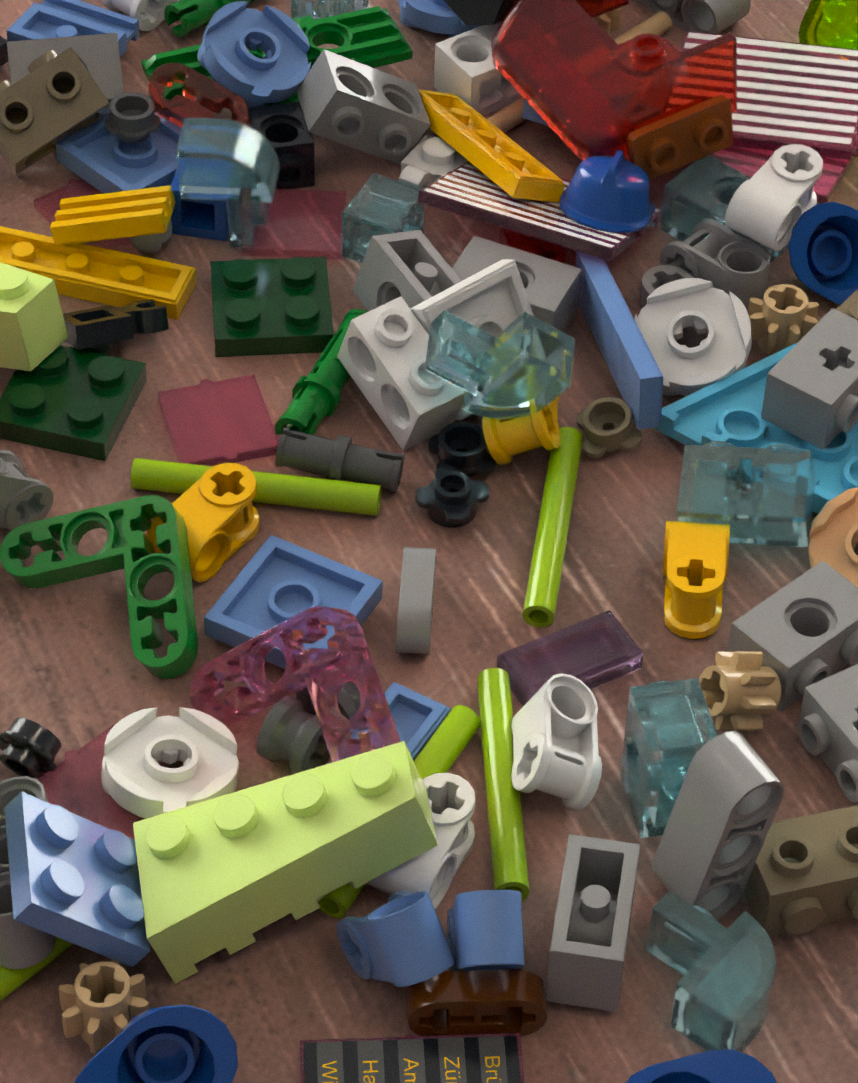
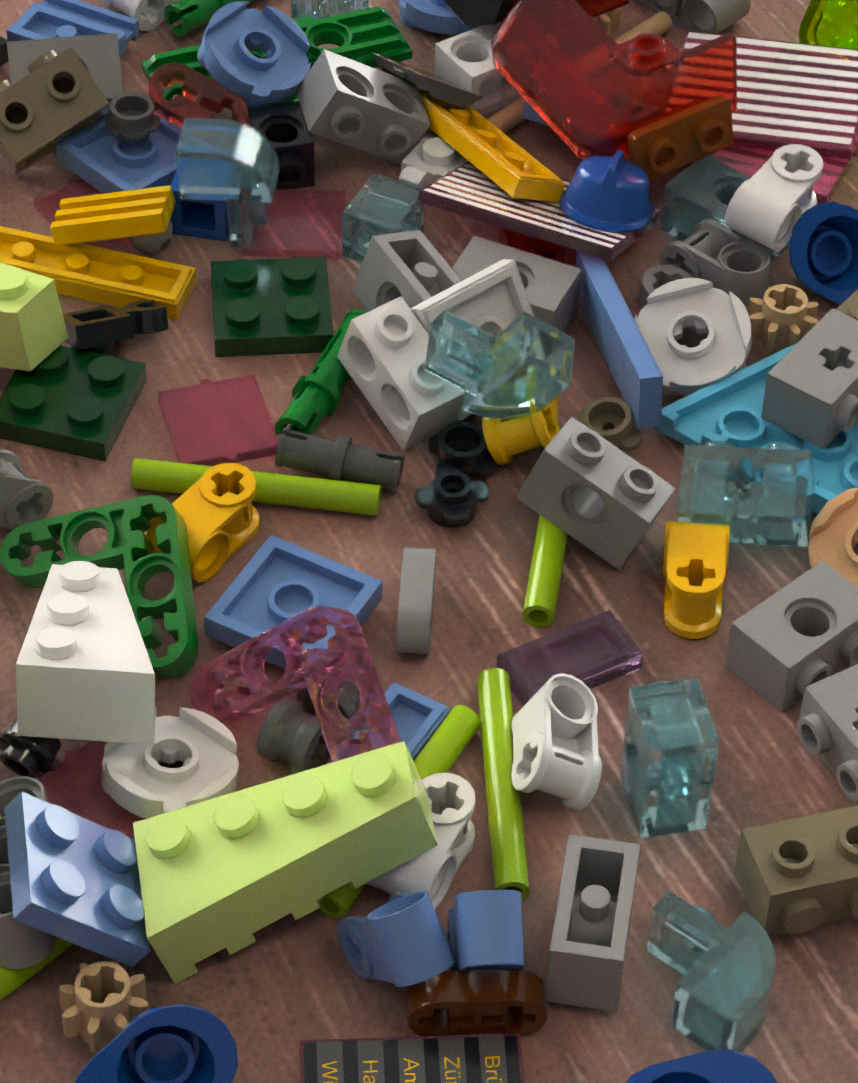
(85, 662): none -> white wedge
(437, 86): none -> dark grey piece
(595, 492): none -> light grey brick
(718, 824): light grey beam -> none
(740, 690): tan gear -> none

